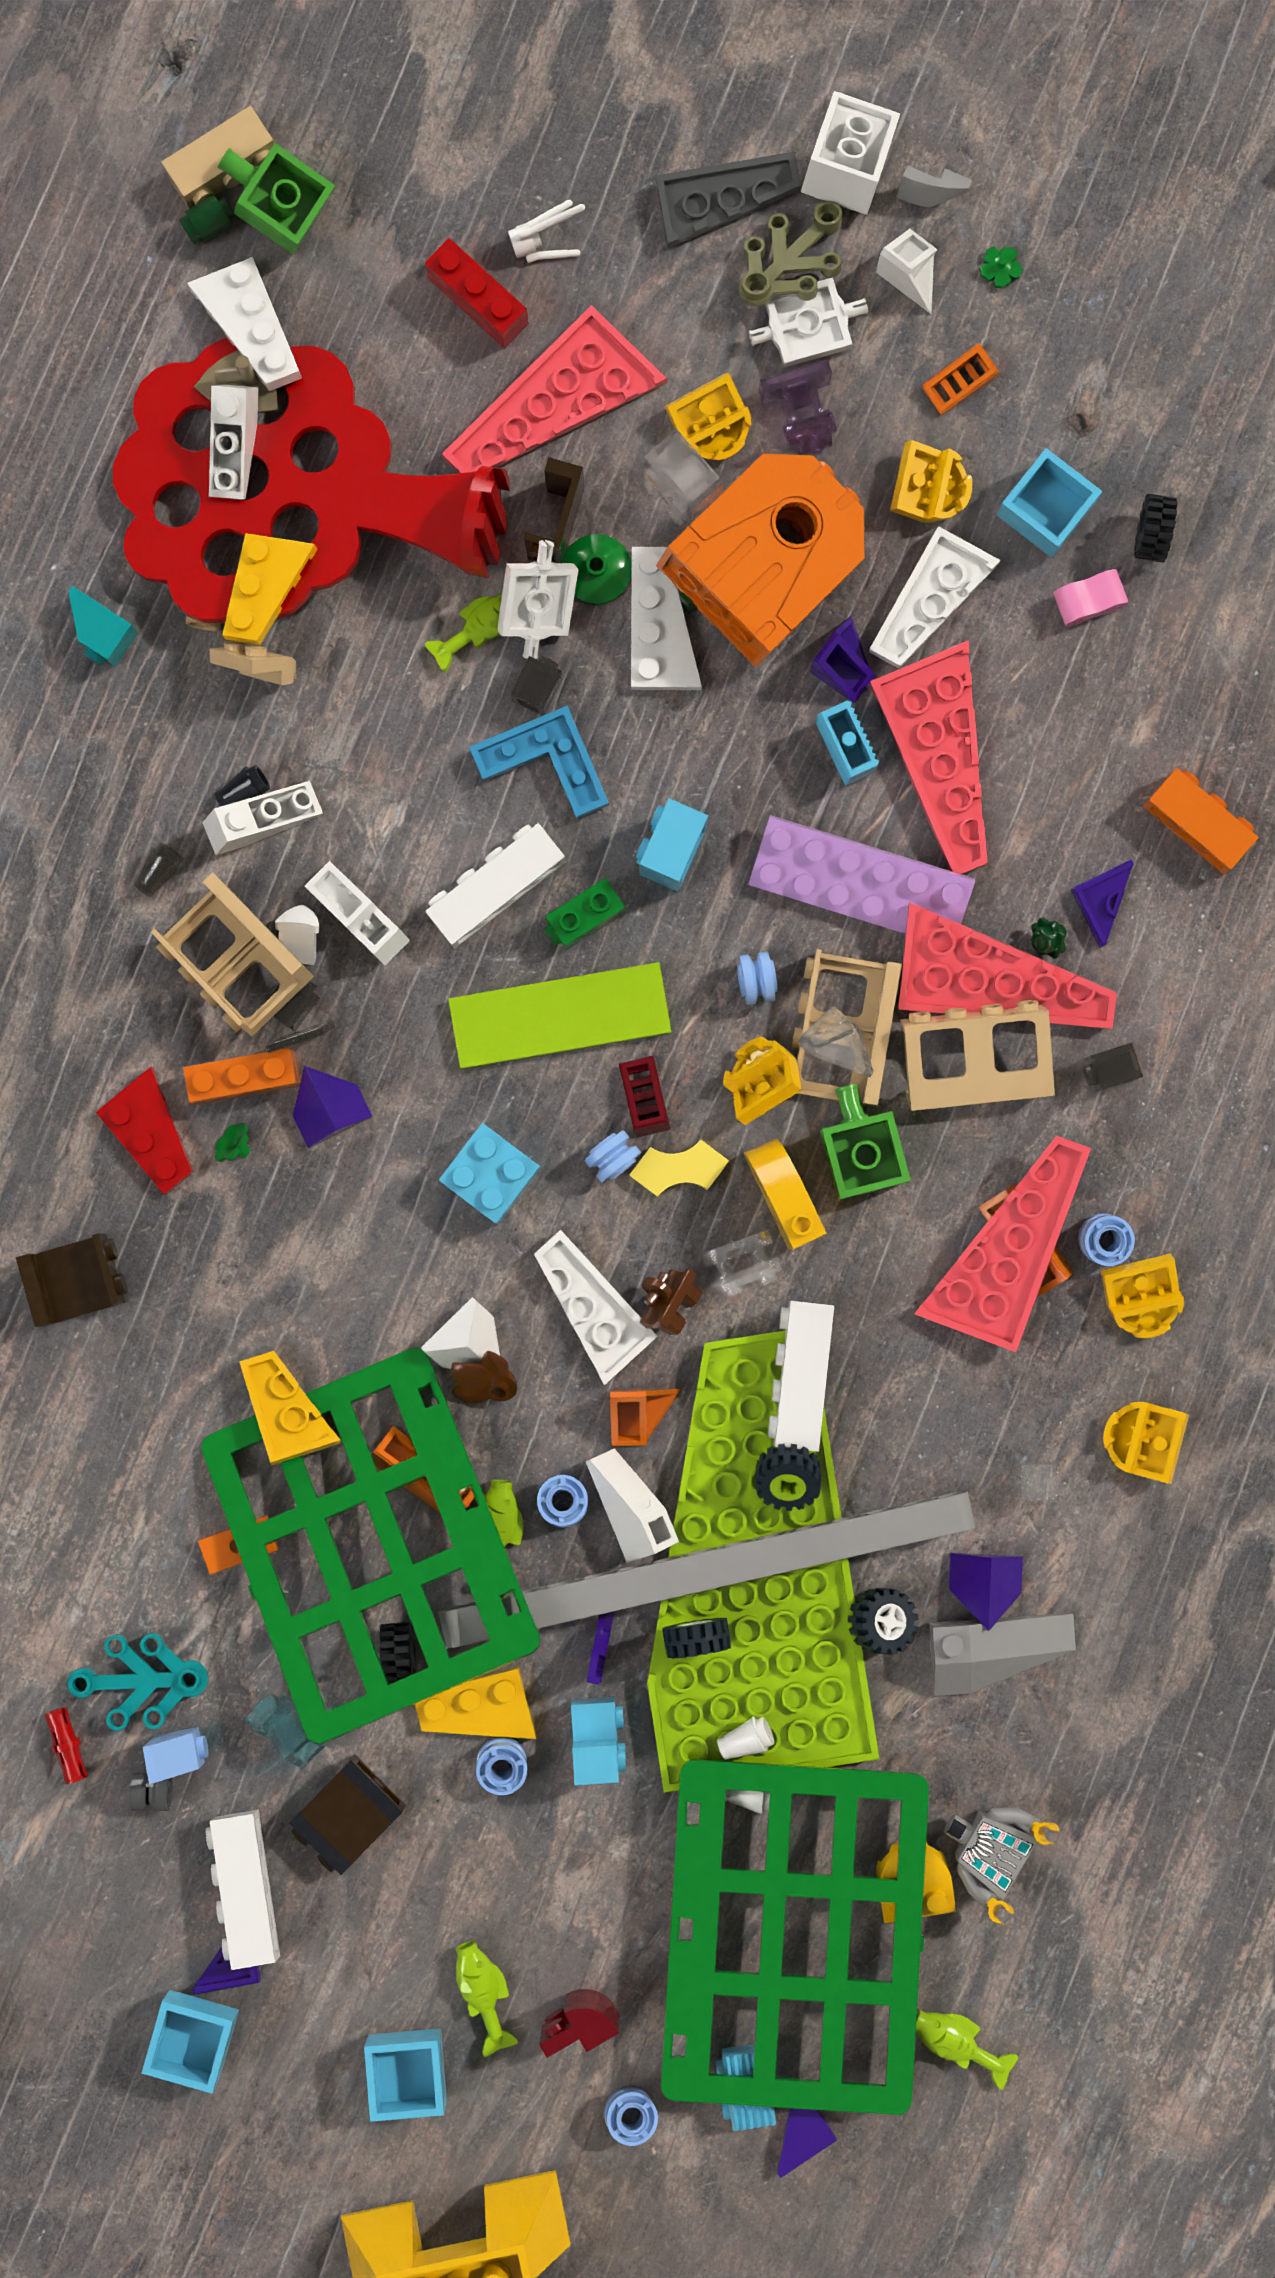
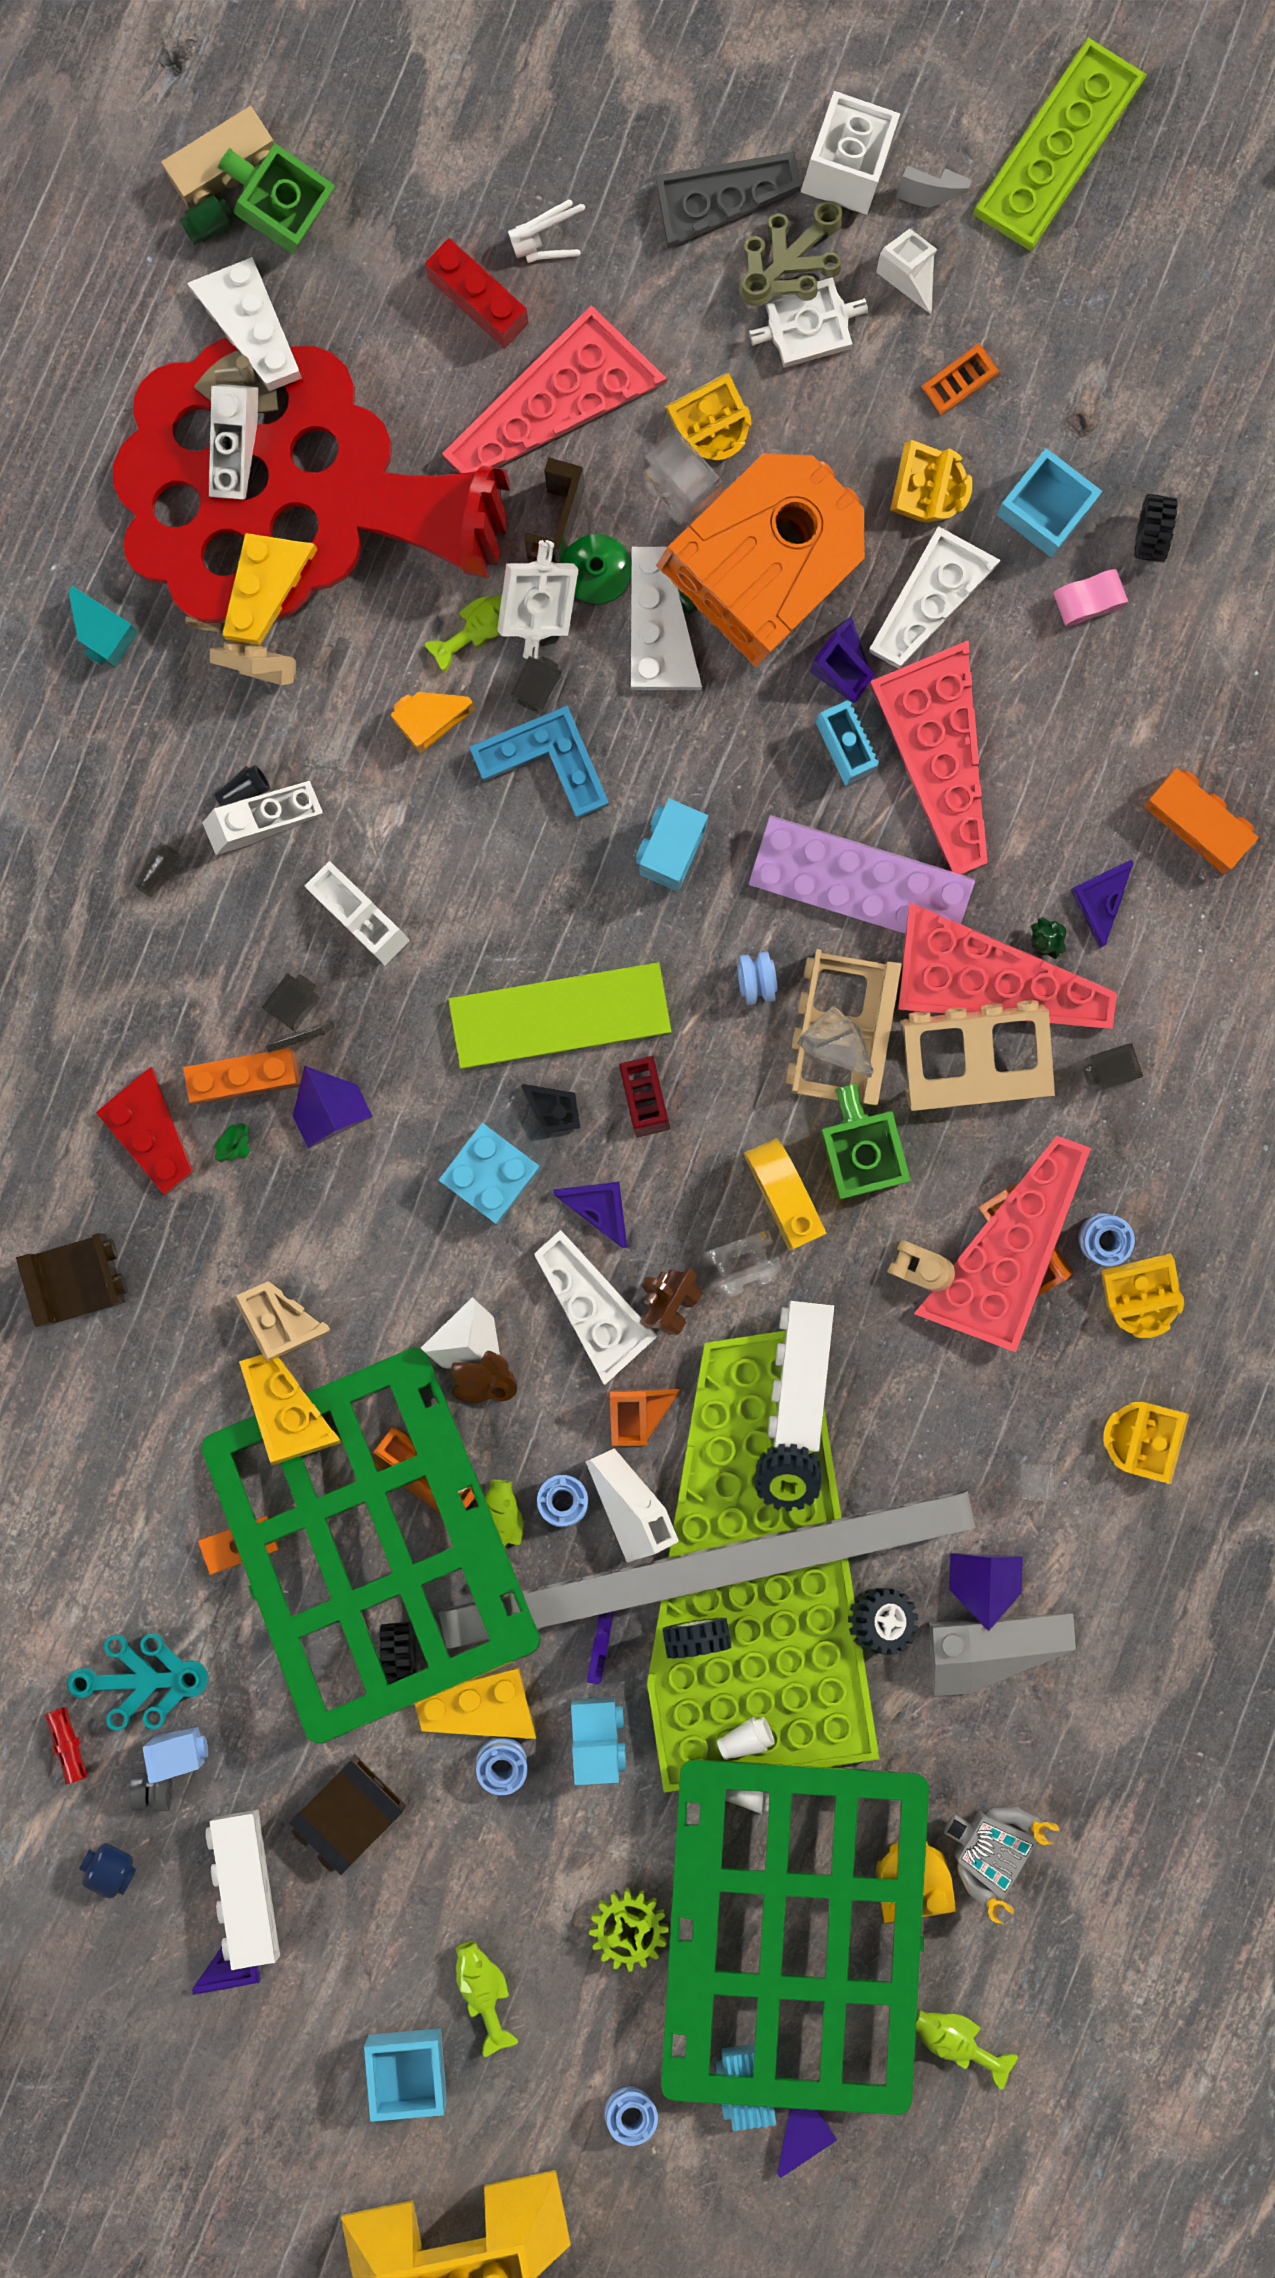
(107, 1871): none -> dark blue head
(190, 2041): medium azure piece -> none
(251, 945): tan window -> none
(277, 1322): none -> tan wing
(280, 1722): clear light blue brick -> none
(298, 933): white tile -> none
(429, 716): none -> light orange slope
(495, 885): white brick -> none
(553, 1108): none -> black piece
(584, 915): green brick -> none
(586, 2018): dark red brick -> none
(599, 1206): none -> dark purple tile
(612, 1156): light blue wheel -> none
(616, 1937): none -> lime gear
(662, 1170): light yellow tile -> none
(761, 1078): yellow slope -> none
(797, 390): clear purple tile -> none
(932, 1272): none -> tan plate
(1000, 266): green plant -> none
(1059, 144): none -> lime tile

